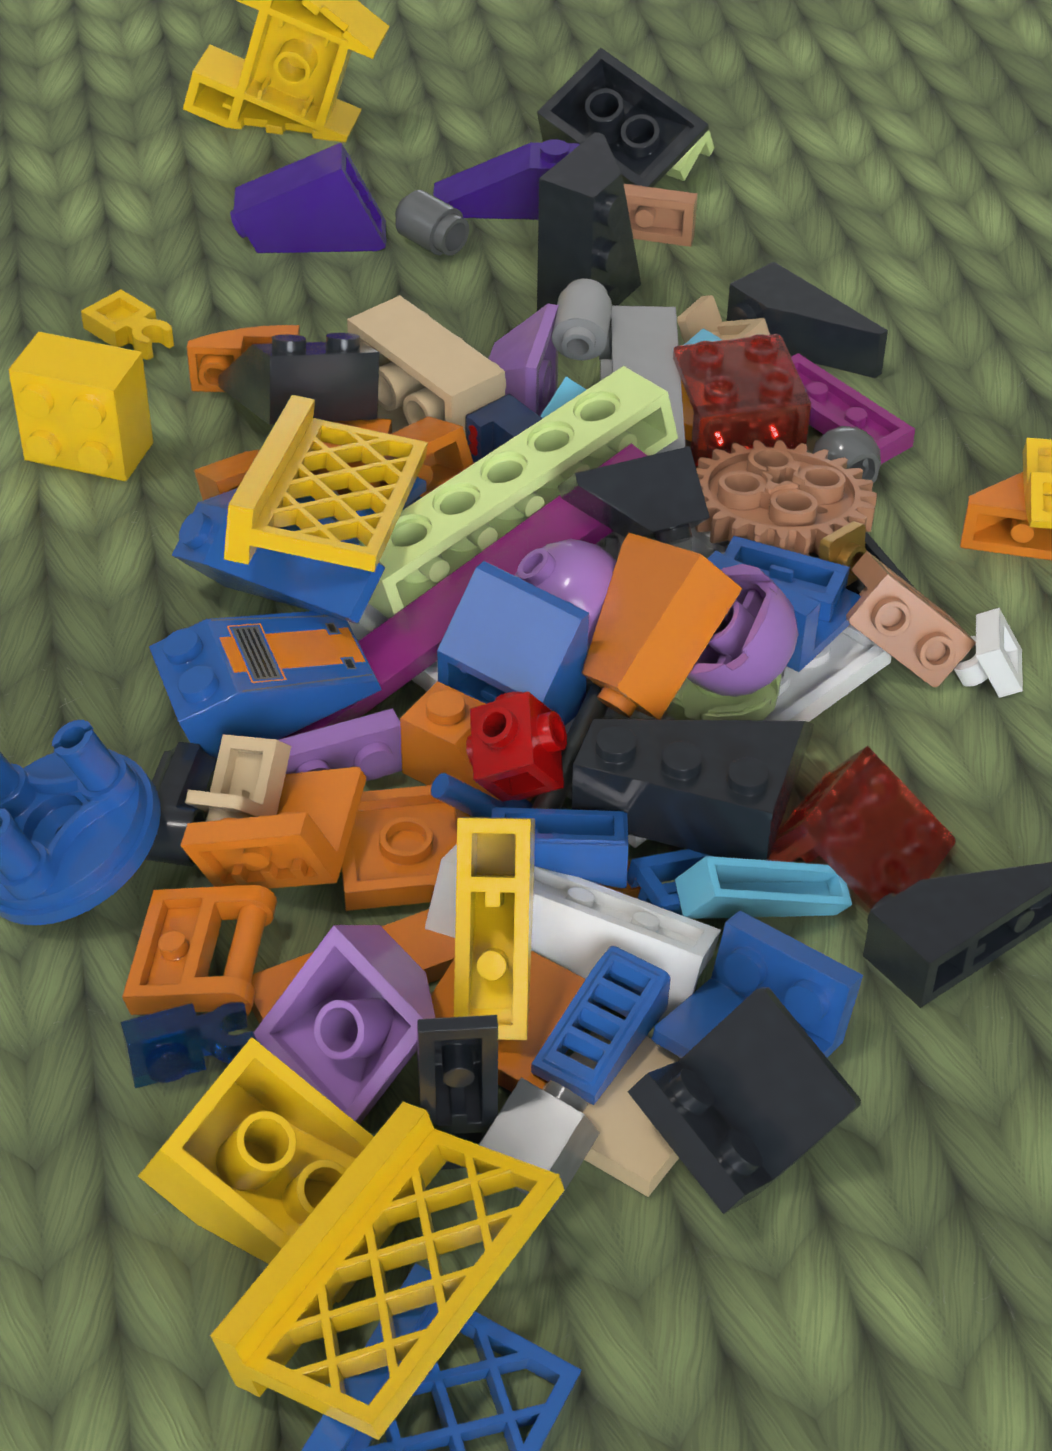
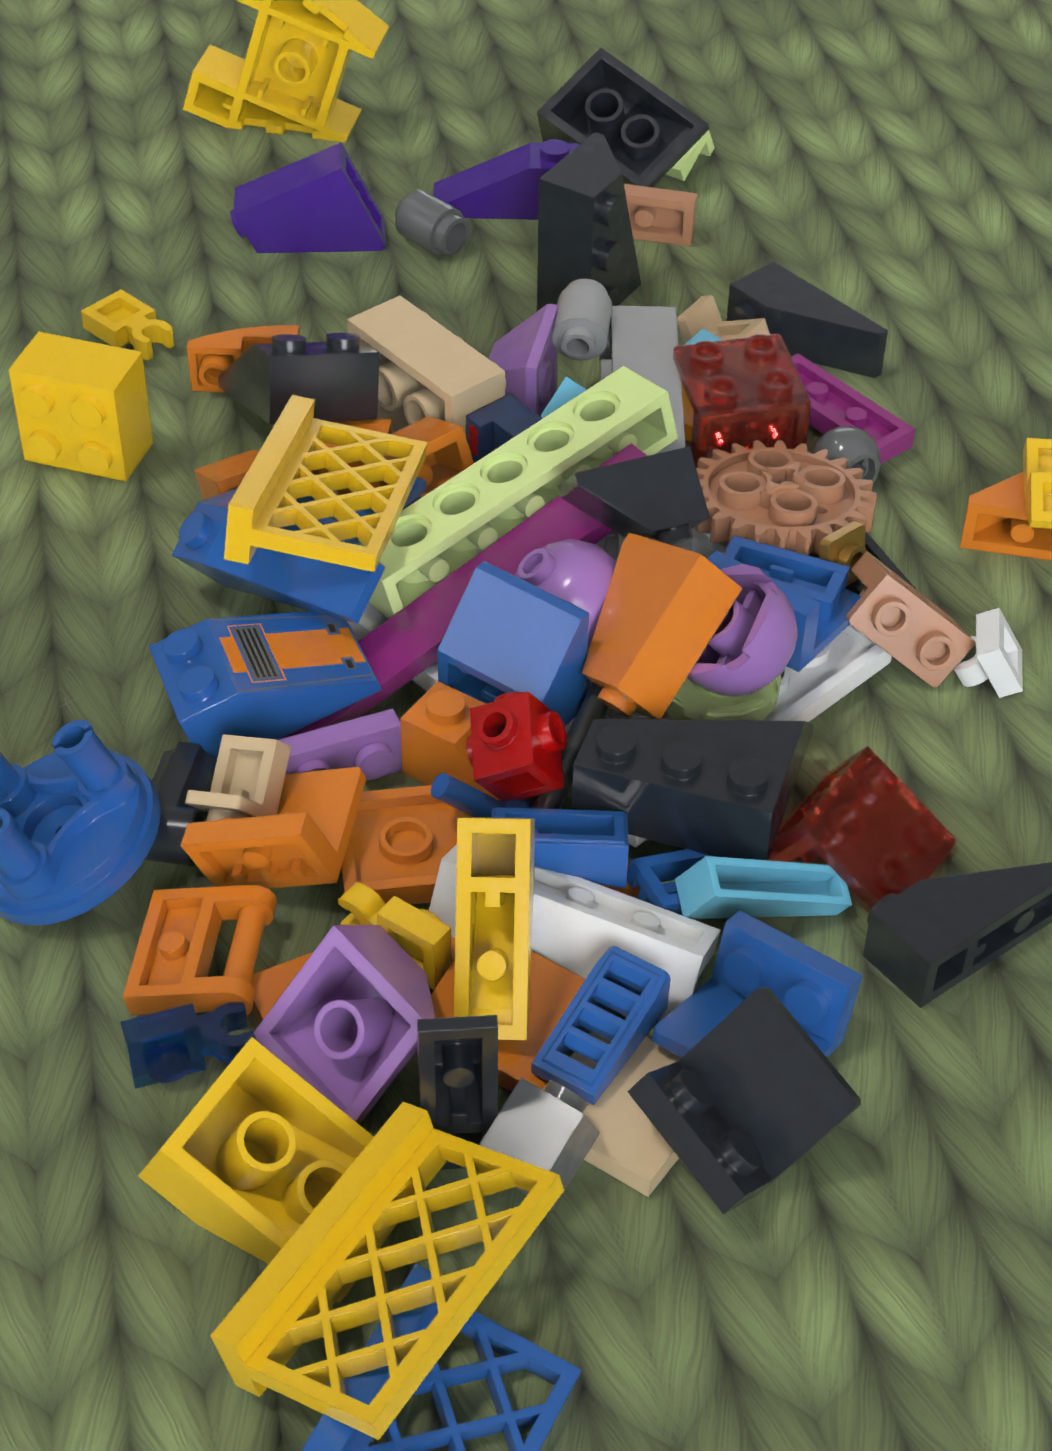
(414, 929): none -> yellow plate

